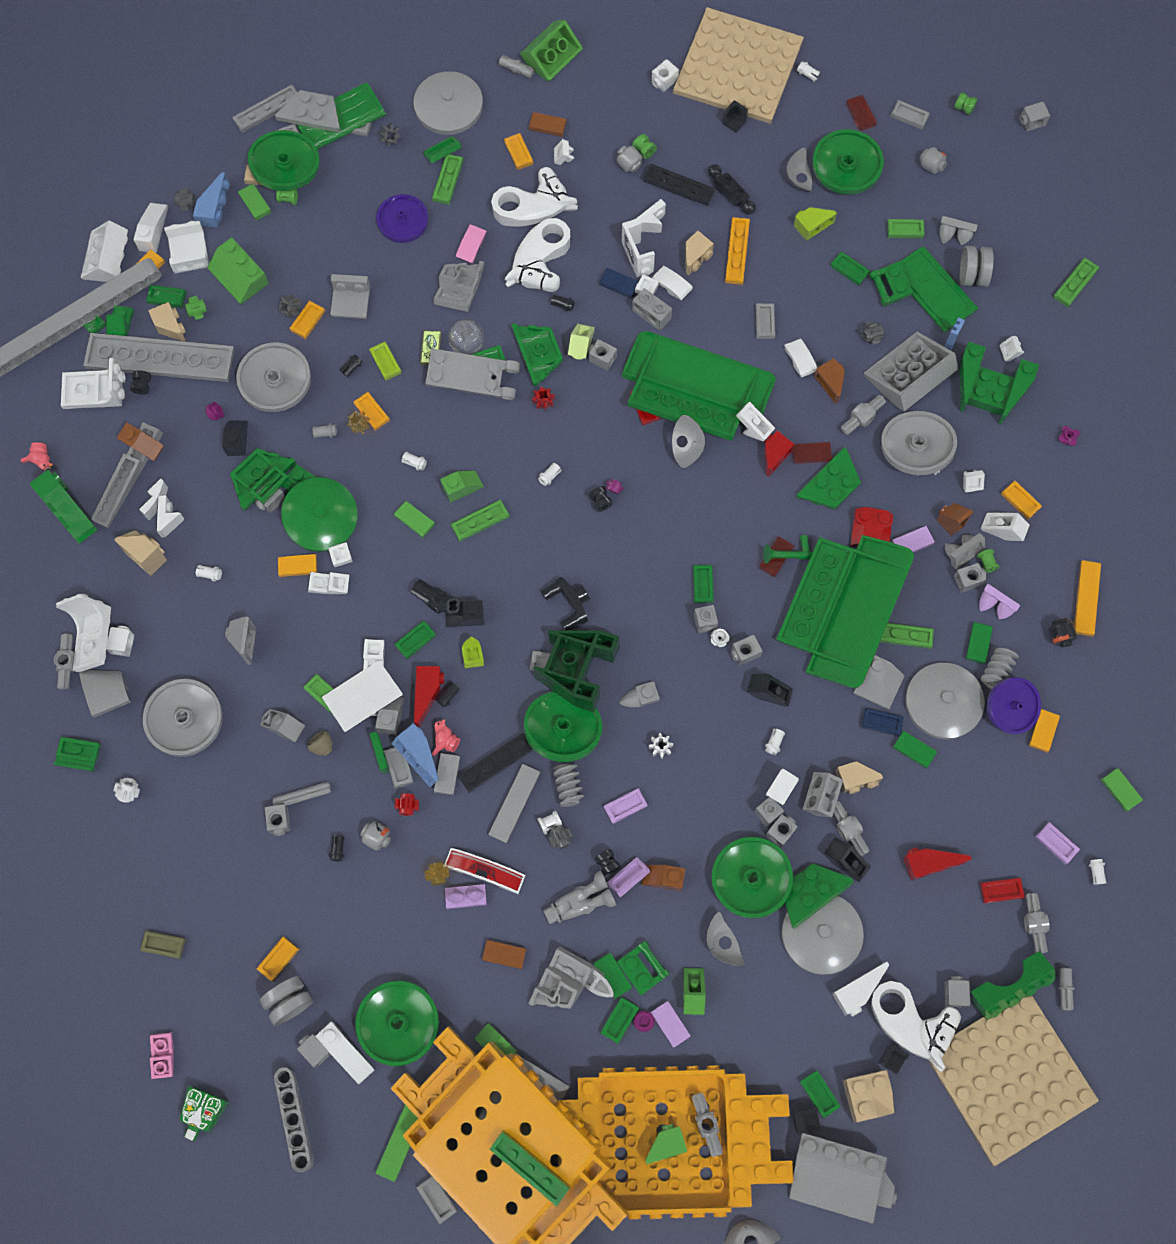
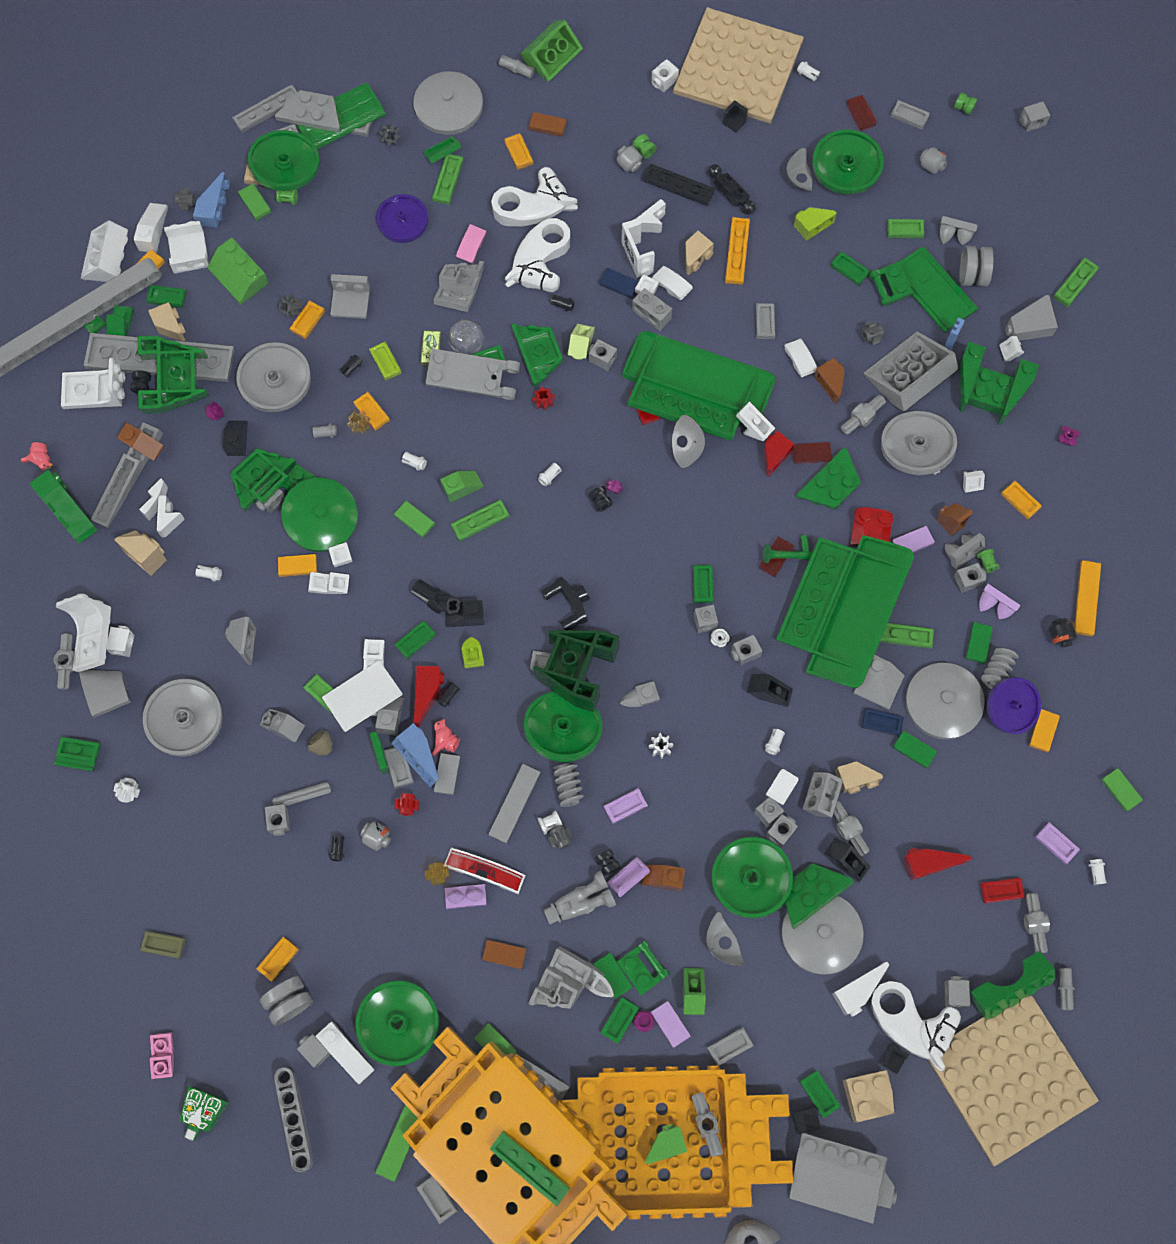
(174, 374): none -> green wedge
(196, 307): bright green gear -> none
(495, 763): black plate -> none
(562, 152): white tile -> none
(730, 1046): none -> light grey tile
(1005, 526): white slope -> none
(1033, 321): none -> light grey slope

